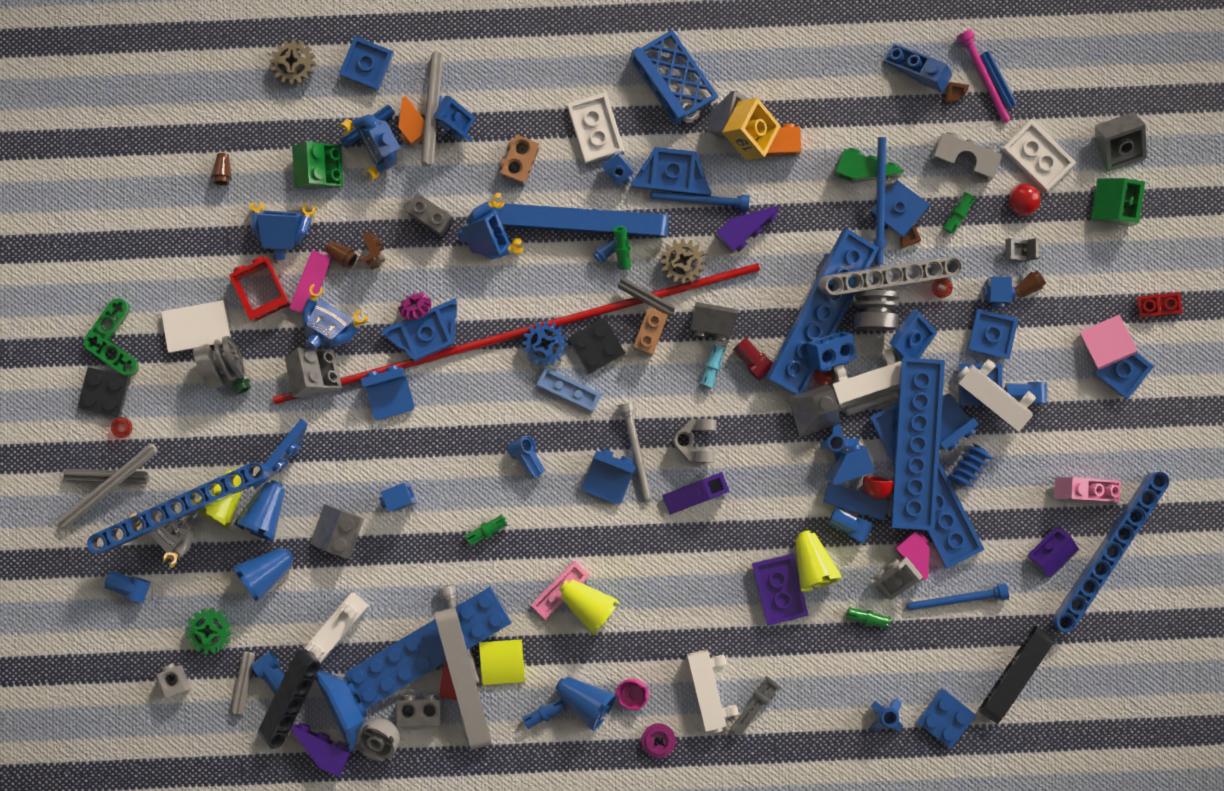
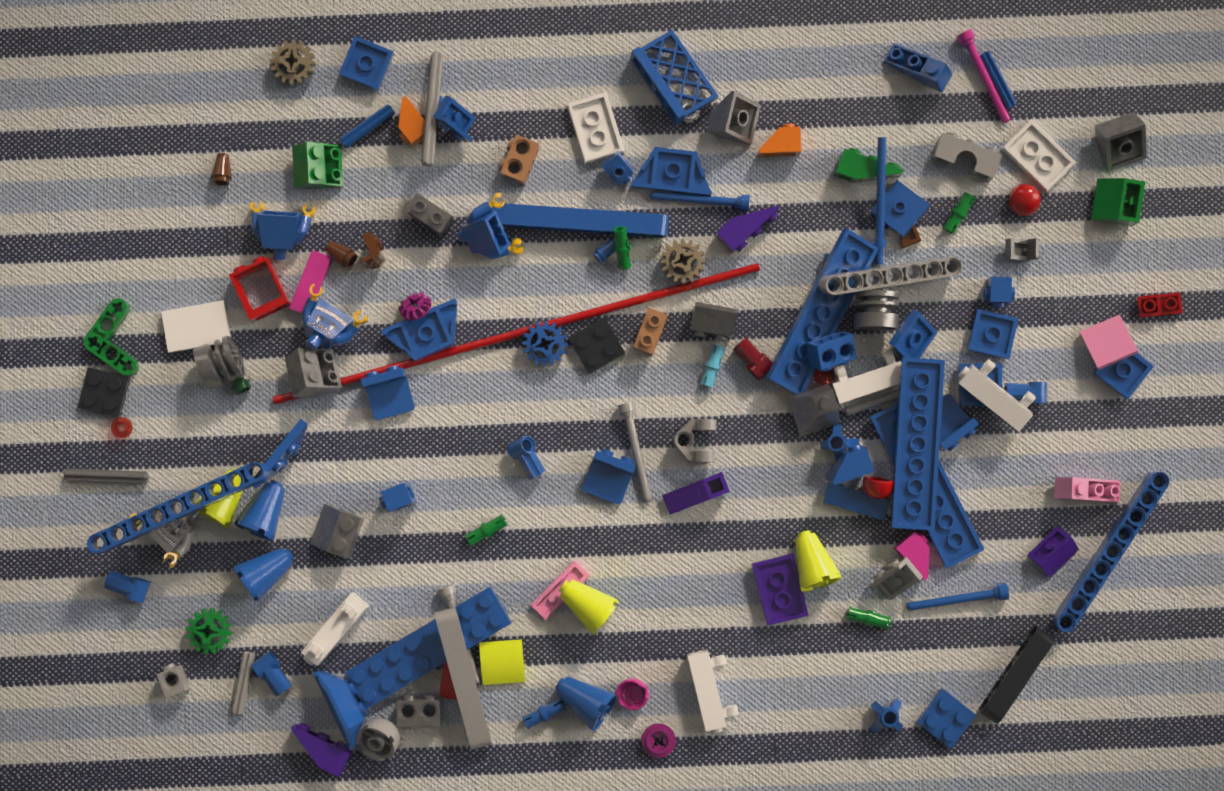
(108, 486): light grey axle -> none
(289, 698): black beam -> none
(377, 140): blue torso -> none
(568, 389): medium blue tile -> none
(646, 297): dark grey axle -> none
(751, 129): yellow brick -> none
(764, 698): dark grey pin -> none
(854, 526): blue piece -> none
(942, 293): clear red plate -> none
(955, 92): reddish brown tile -> none
(970, 466): blue piece -> none
(1031, 283): reddish brown cone -> none

